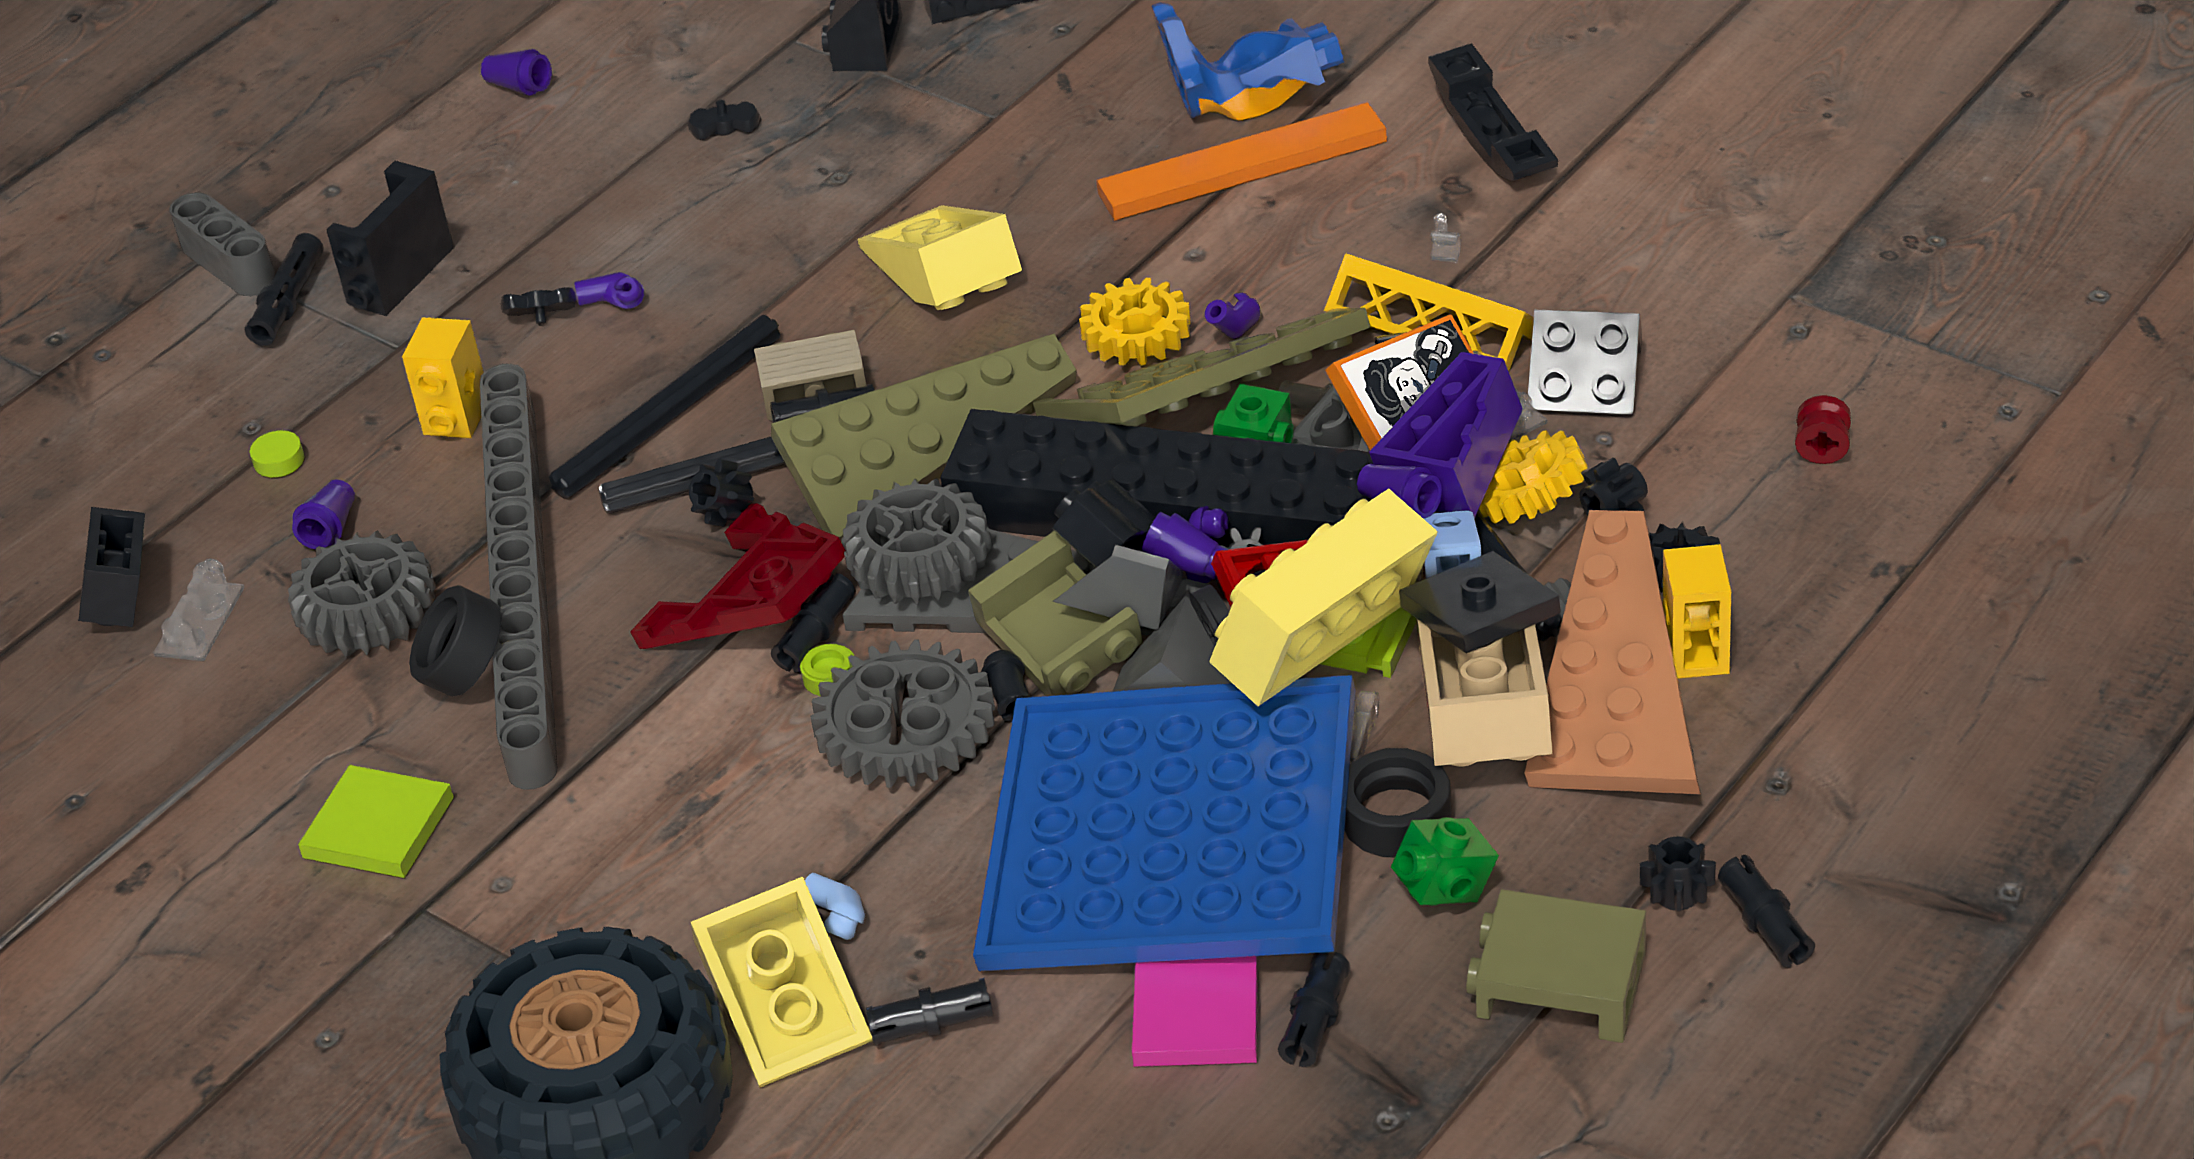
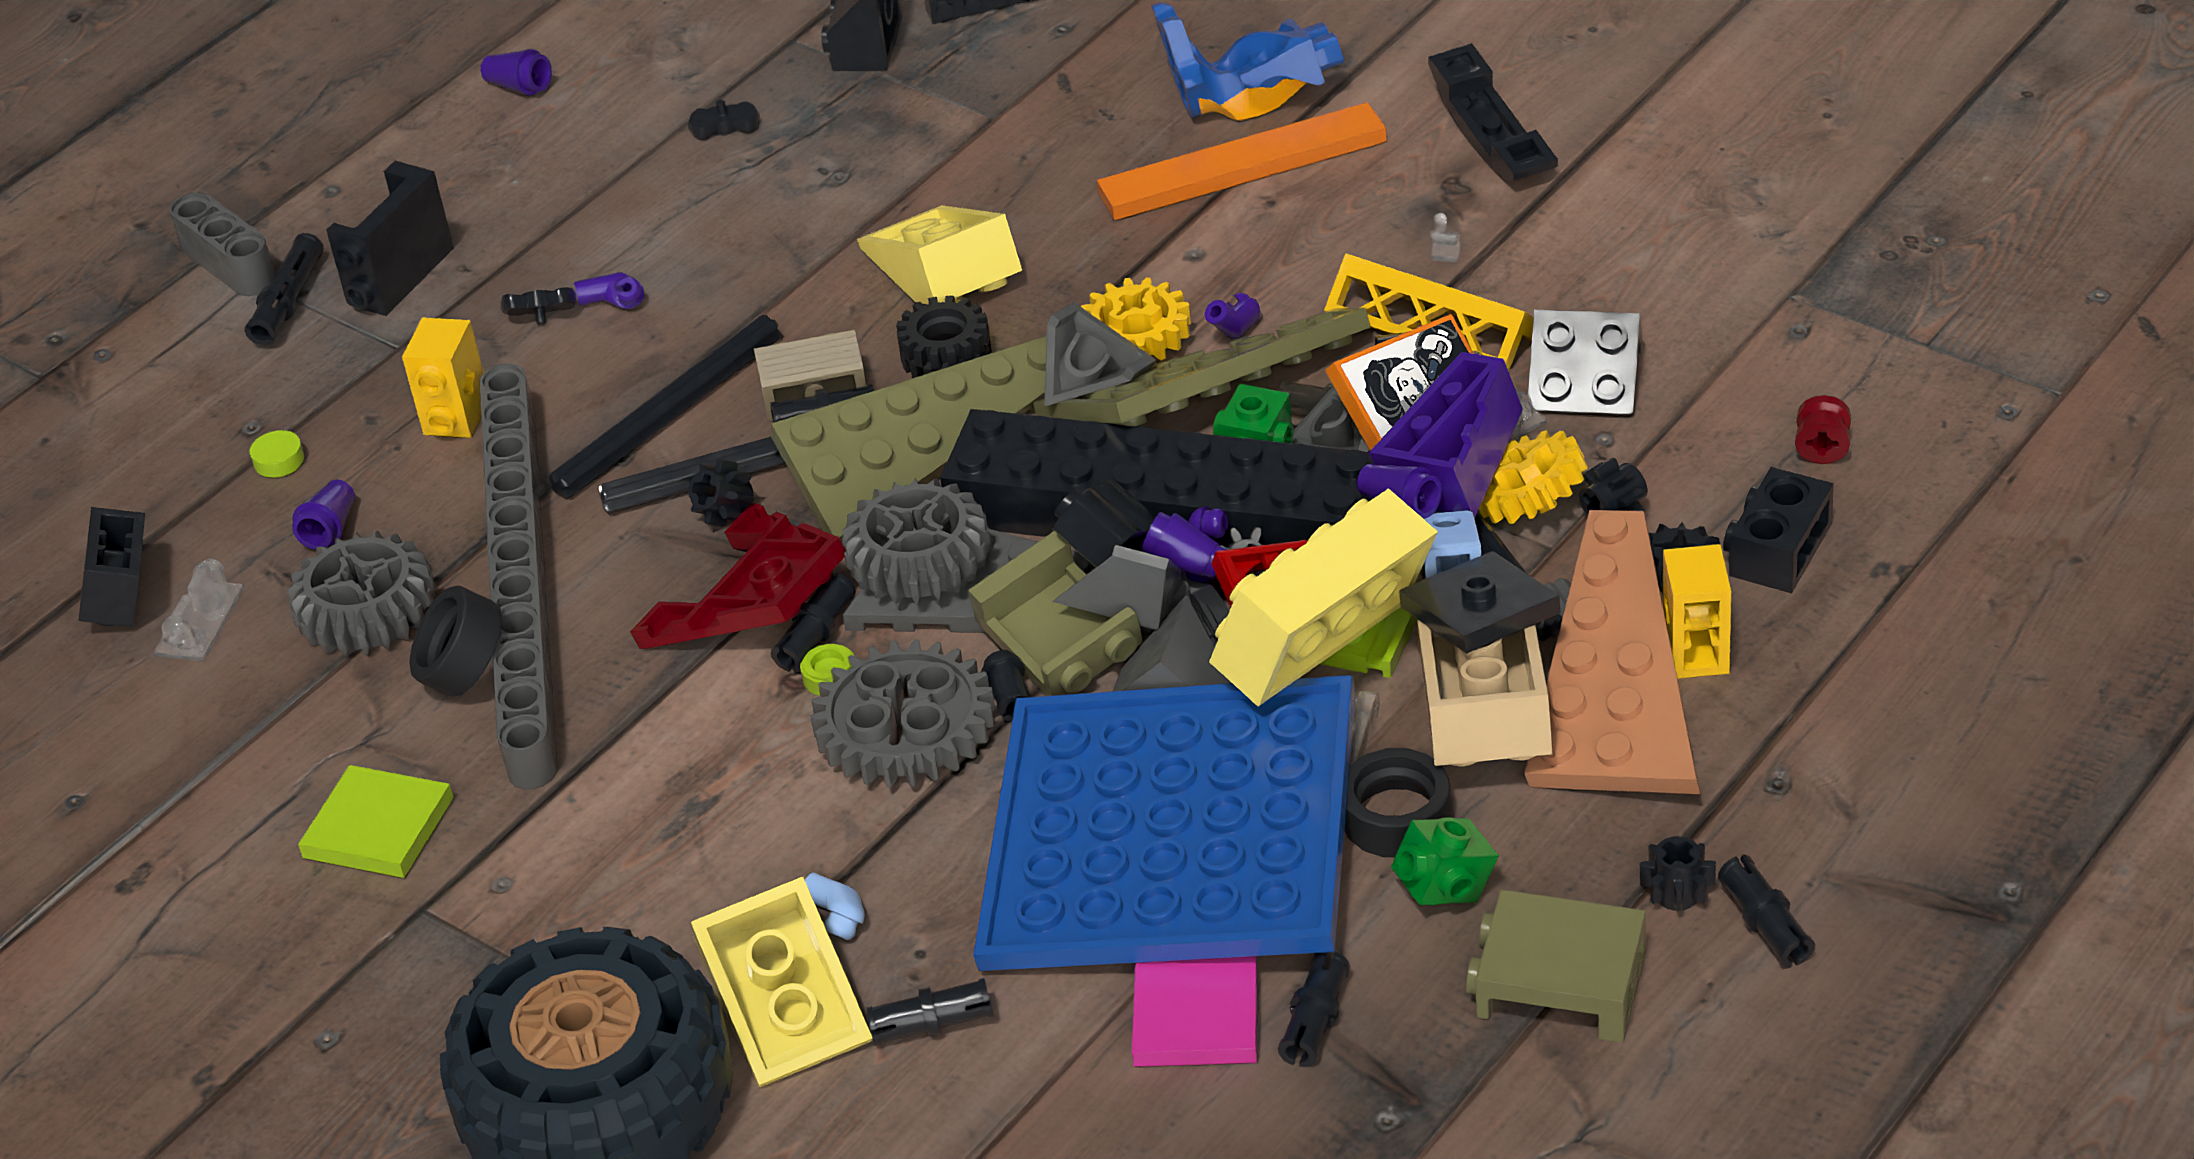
(957, 324): none -> black tyre
(1087, 356): none -> dark grey slope
(1779, 529): none -> black brick

